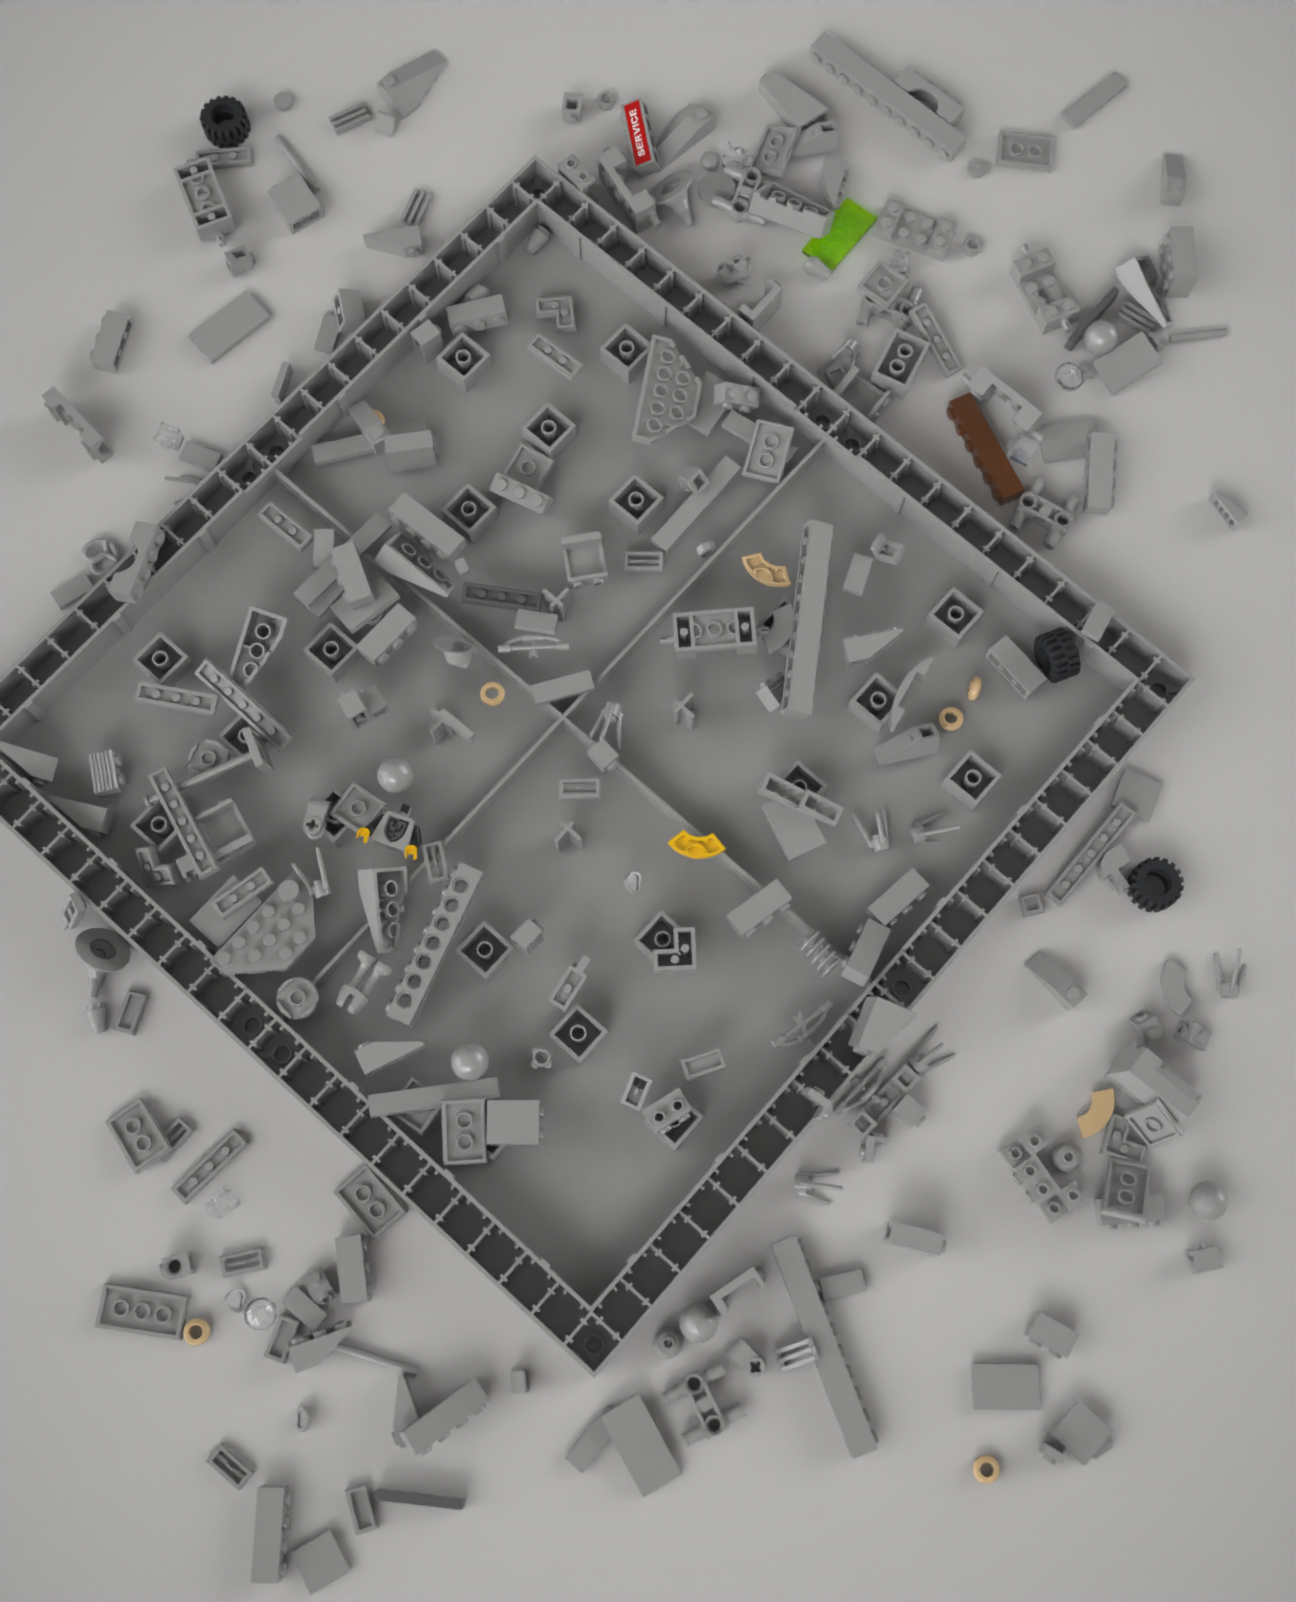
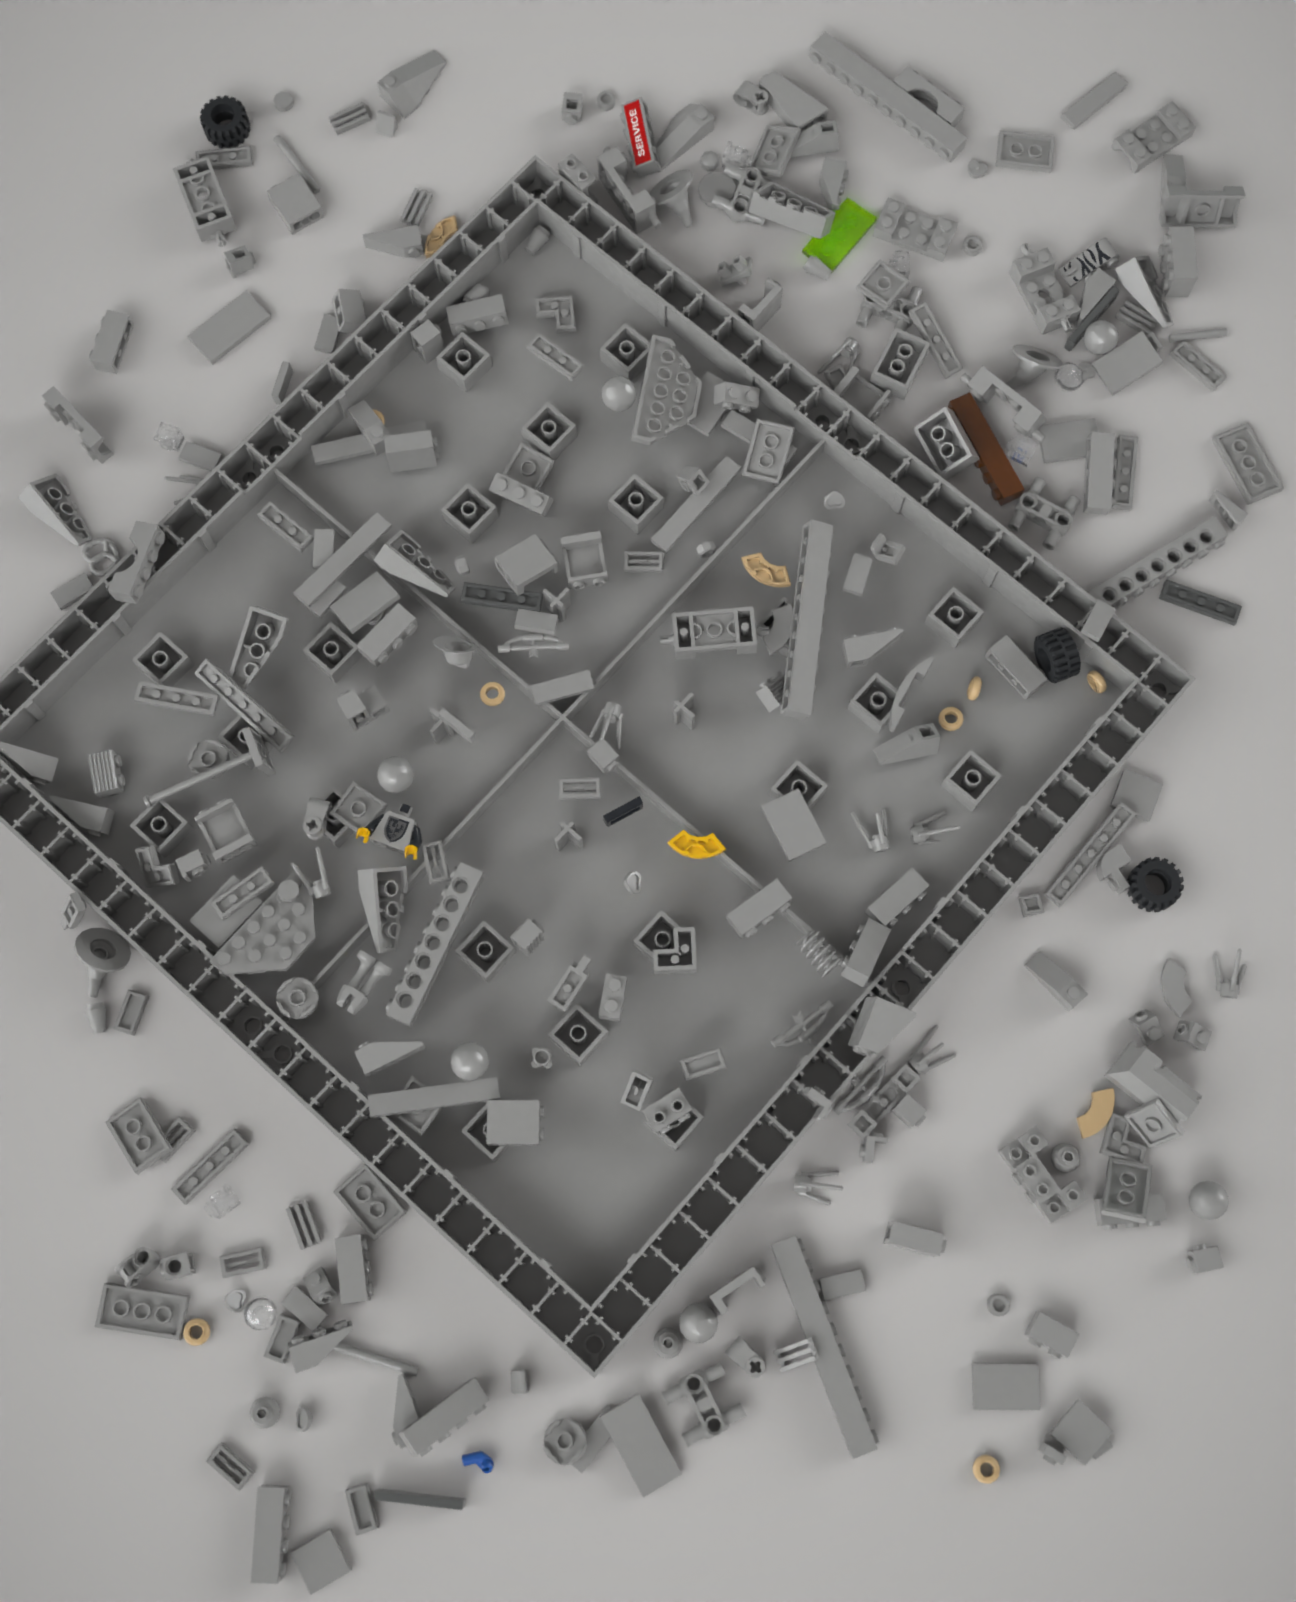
(51, 503): none -> light grey wedge
(134, 1268): none -> light grey piece
(183, 823): light grey tile -> none
(267, 1418): none -> light grey cone
(310, 1242): none -> light grey tile
(352, 575): light grey brick -> none
(427, 528): light grey brick -> none
(440, 234): none -> tan tile
(463, 1131): light grey tile -> none
(480, 1459): none -> blue arm
(526, 563): none -> light grey panel
(565, 1441): none -> light grey tile
(613, 997): none -> light grey brick
(618, 393): none -> light grey piece
(623, 811): none -> black tile
(751, 96): none -> light grey piece
(799, 799): light grey slope -> none
(834, 499): none -> light grey piece
(946, 443): none -> light grey brick
(998, 1305): none -> light grey tile
(1032, 364): none -> light grey piece
(1088, 261): none -> light grey door
(1095, 289): none -> light grey slope
(1096, 681): none -> tan piece
(1125, 471): none -> light grey tile
(1155, 136): none -> light grey piece
(1198, 365): none -> light grey tile
(1200, 602): none -> dark grey tile
(1201, 208): none -> light grey piece
(1210, 530): none -> light grey brick
(1247, 463): none -> light grey tile

